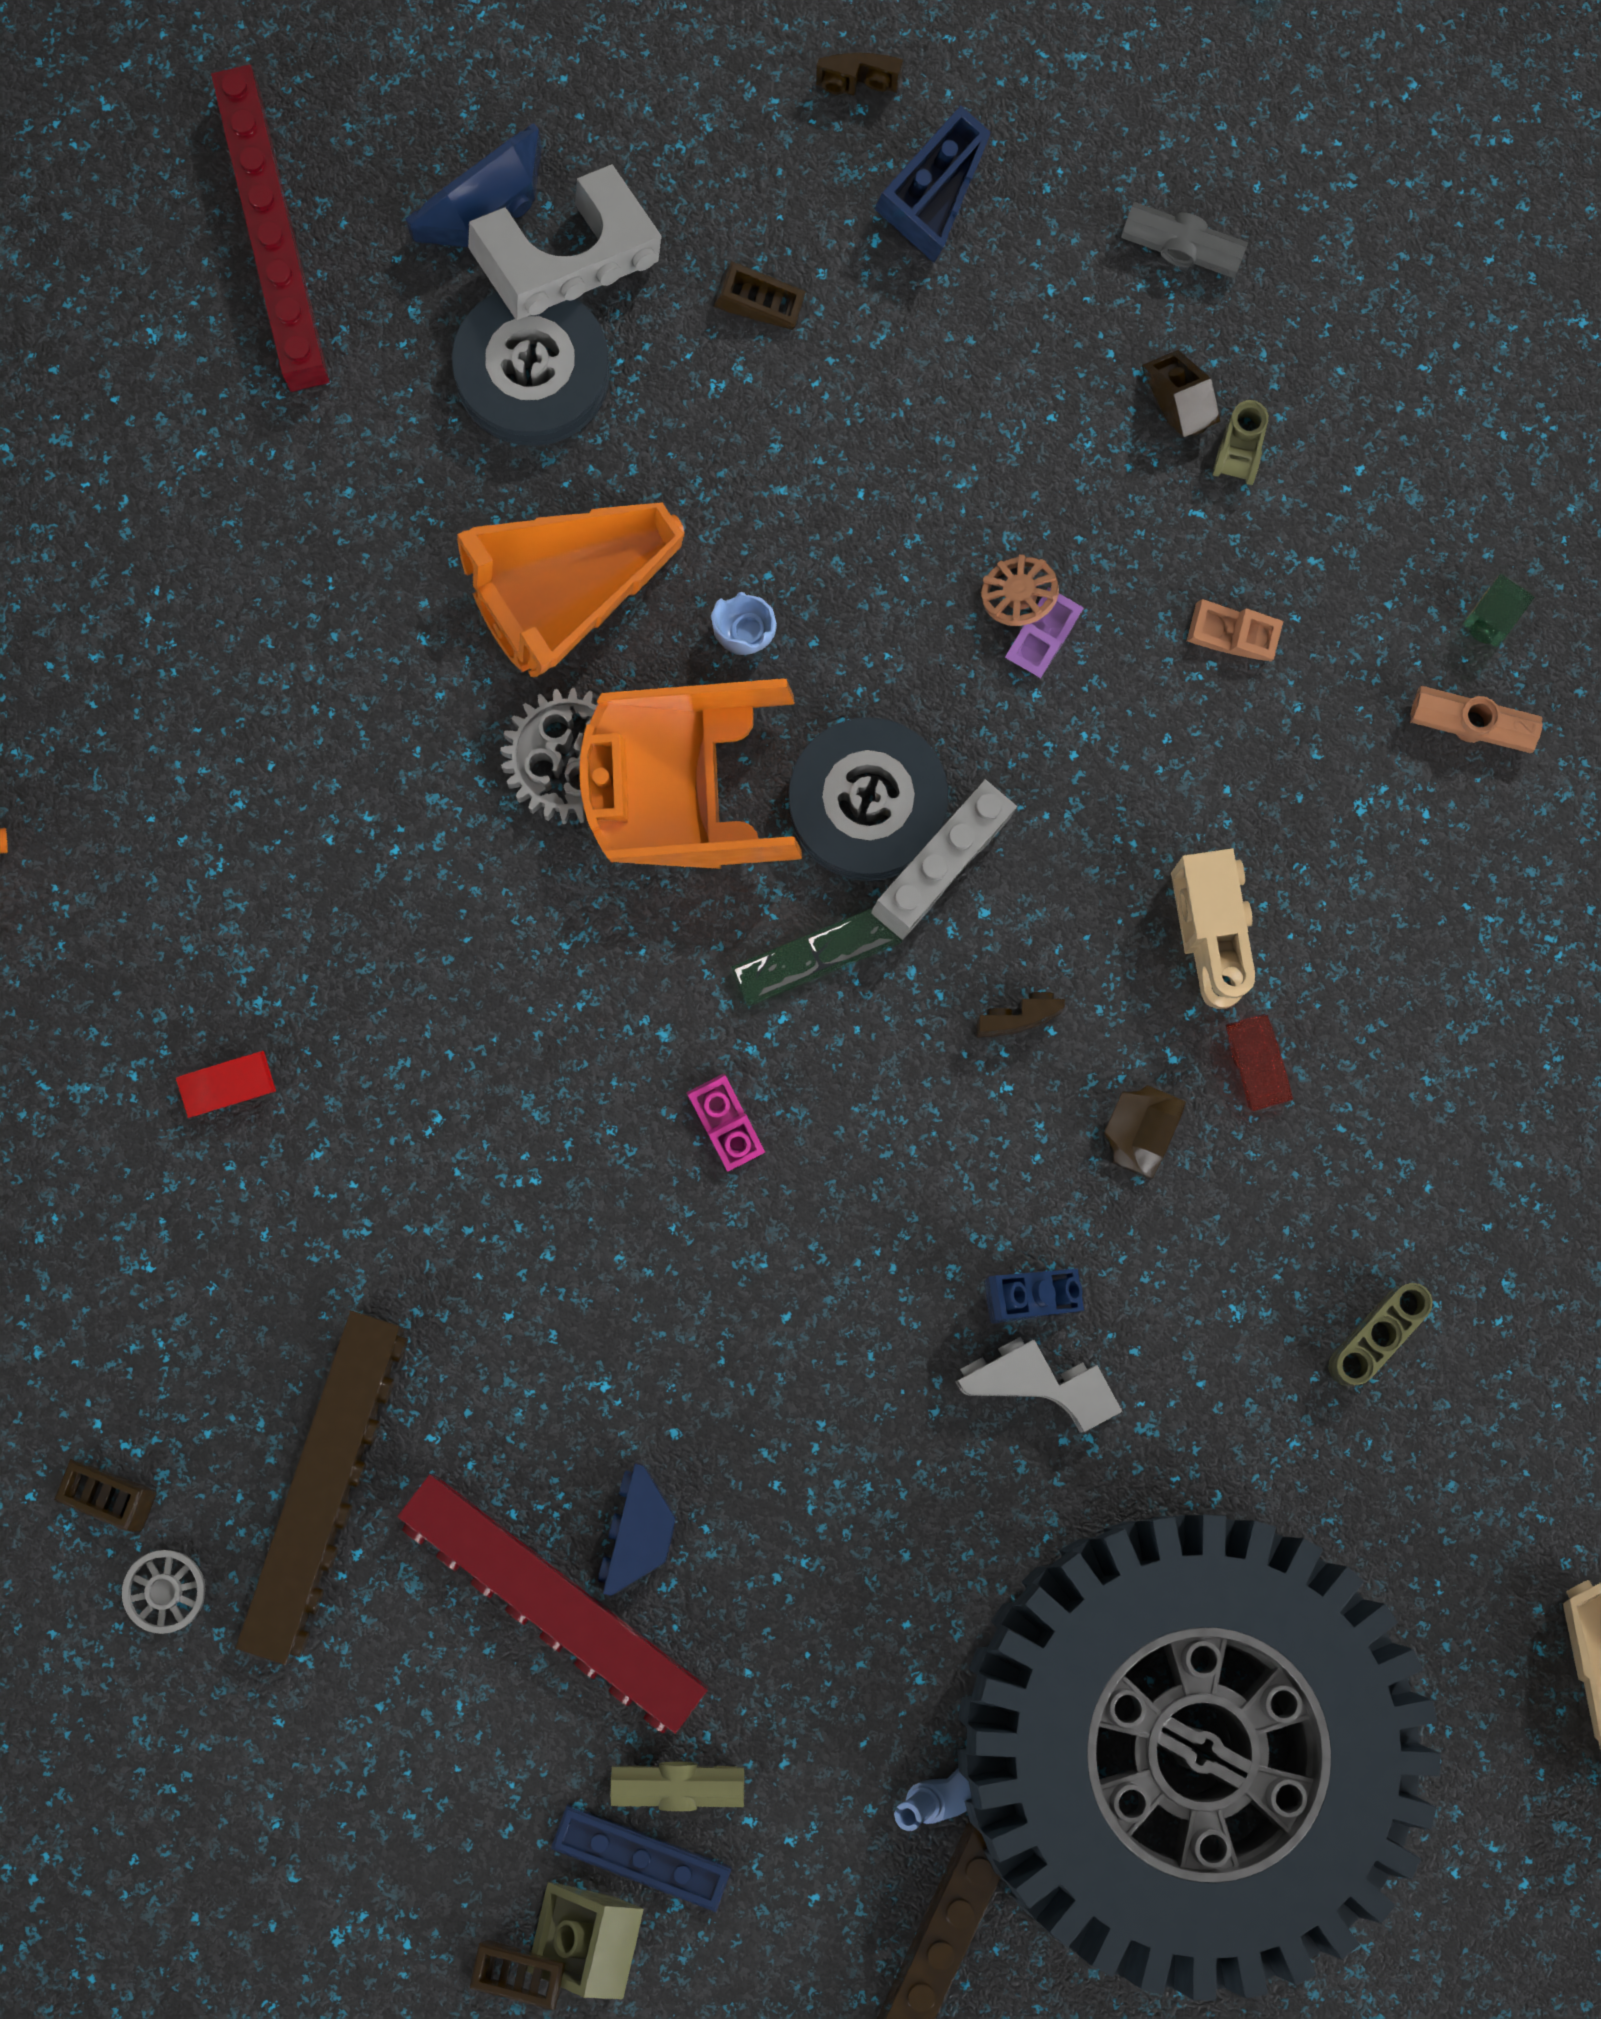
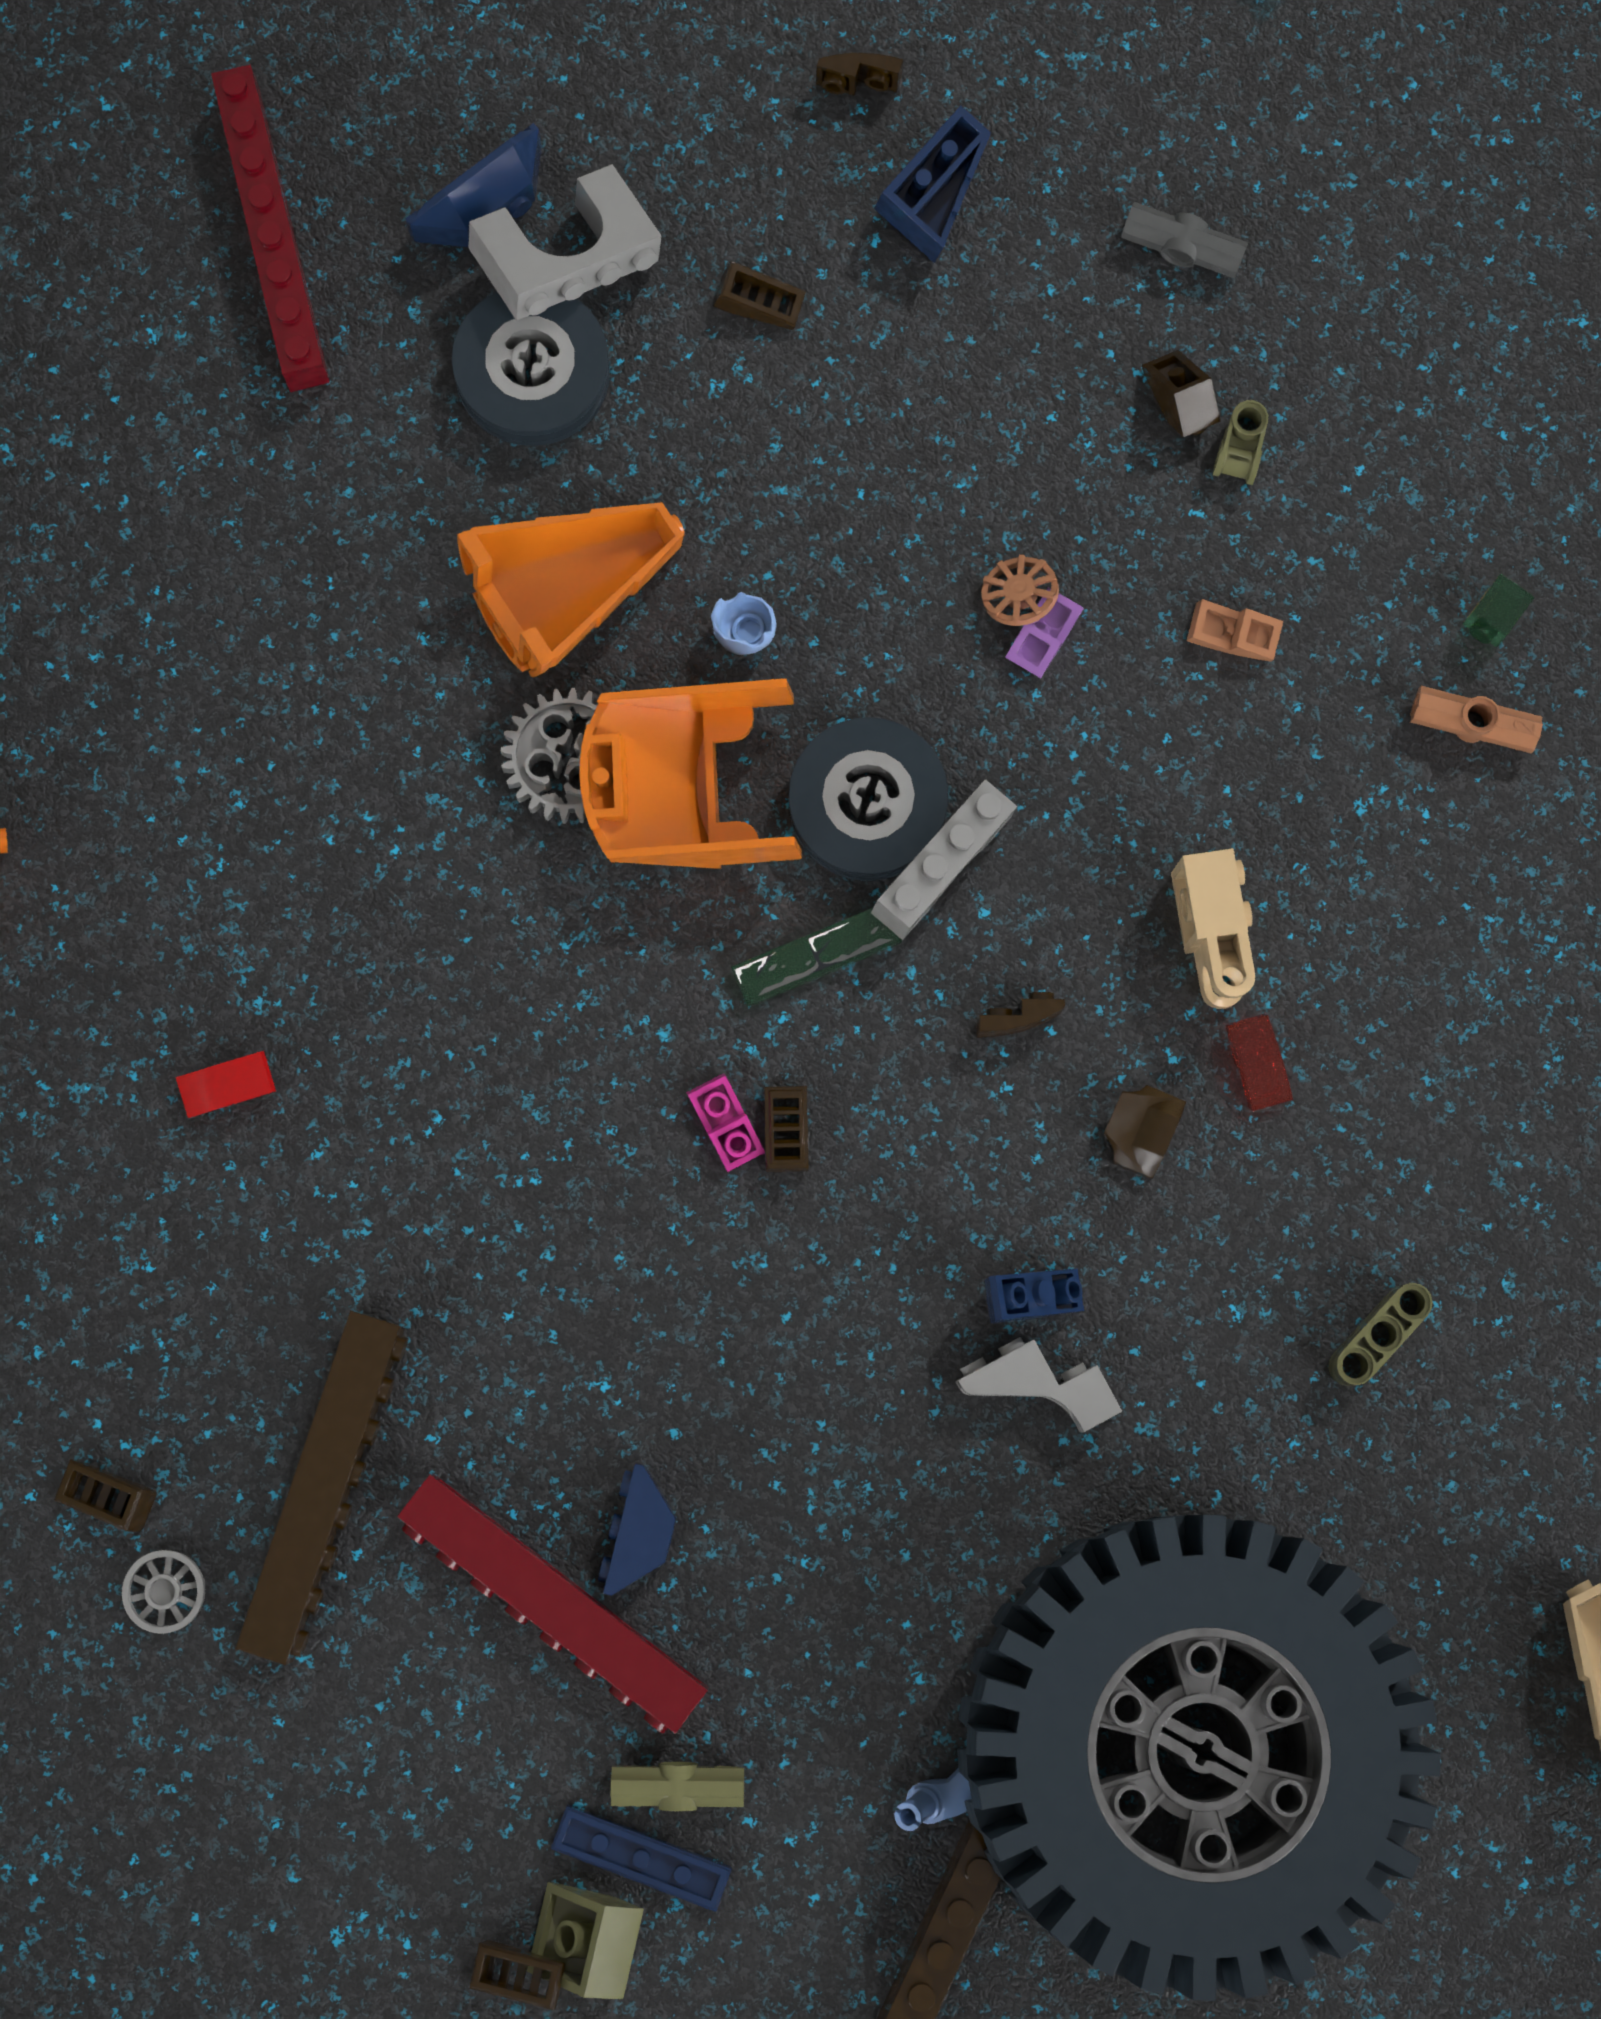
(786, 1163): none -> dark brown slope

